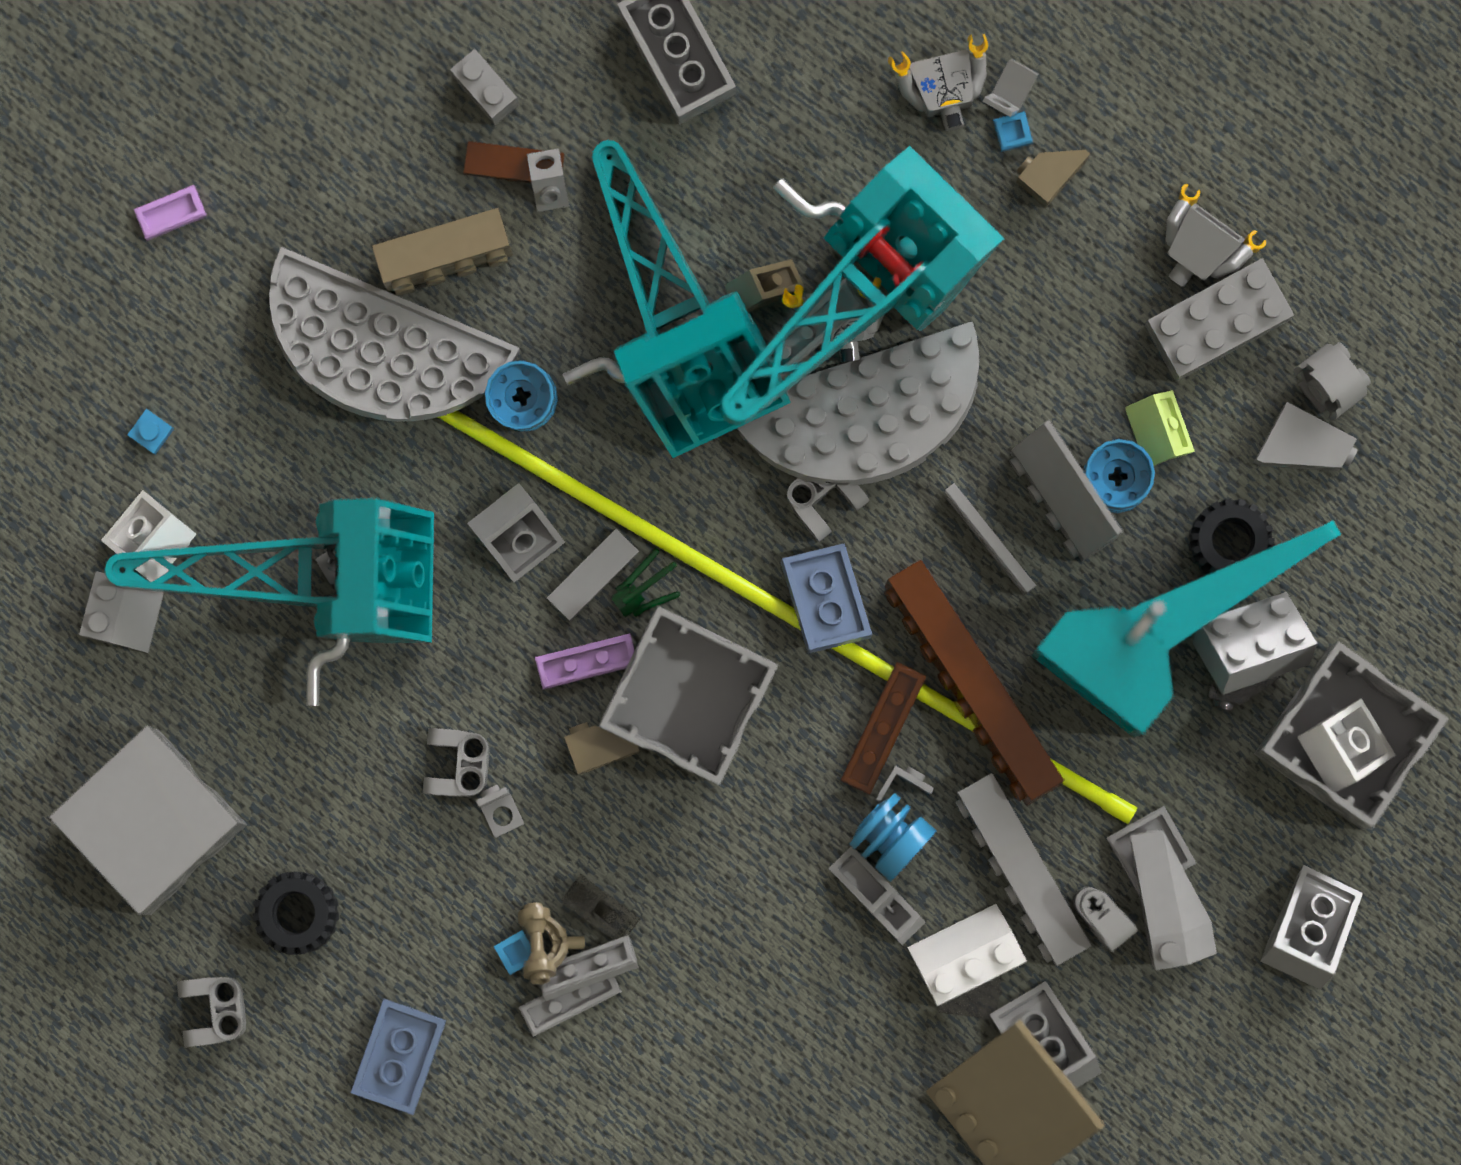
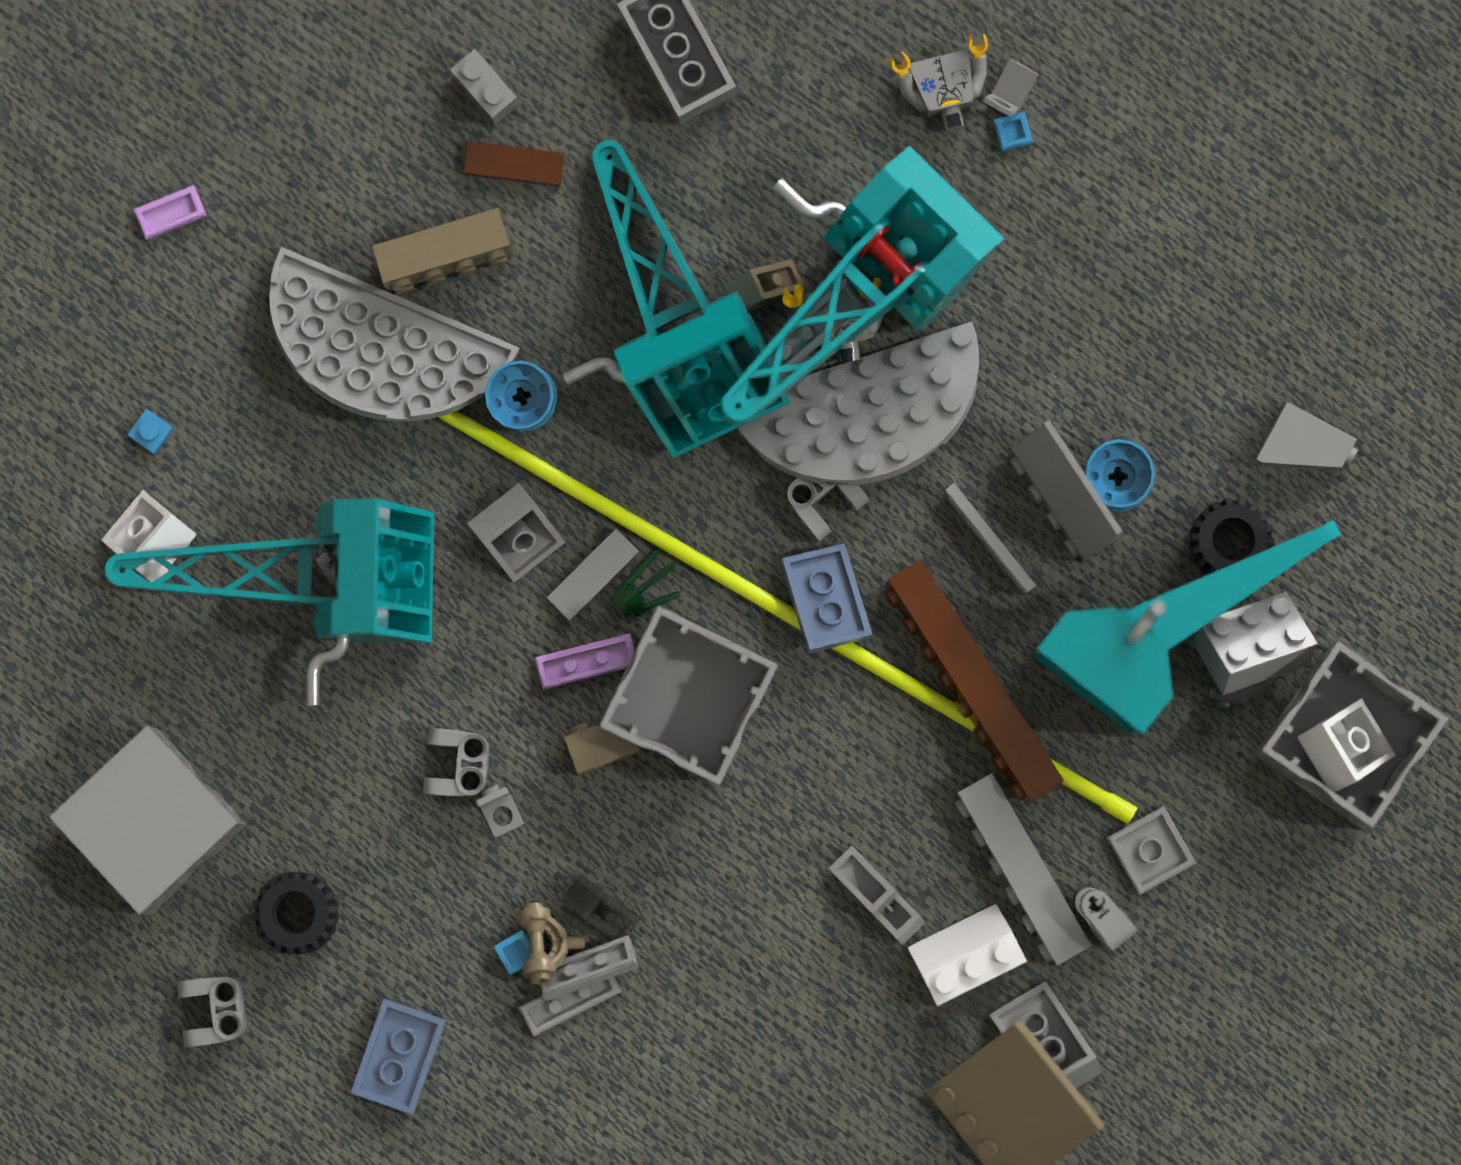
(121, 614): light grey slope -> none
(548, 183): light grey bracket -> none
(883, 728): reddish brown tile -> none
(892, 837): dark azure wheel -> none
(911, 776): light grey bracket -> none
(1050, 173): dark tan slope -> none
(1160, 427): yellowish green panel -> none
(1172, 912): light grey wedge -> none
(1203, 242): light grey torso -> none
(1219, 320): light grey brick -> none
(1312, 928): light grey slope -> none
(1332, 380): light grey brick -> none

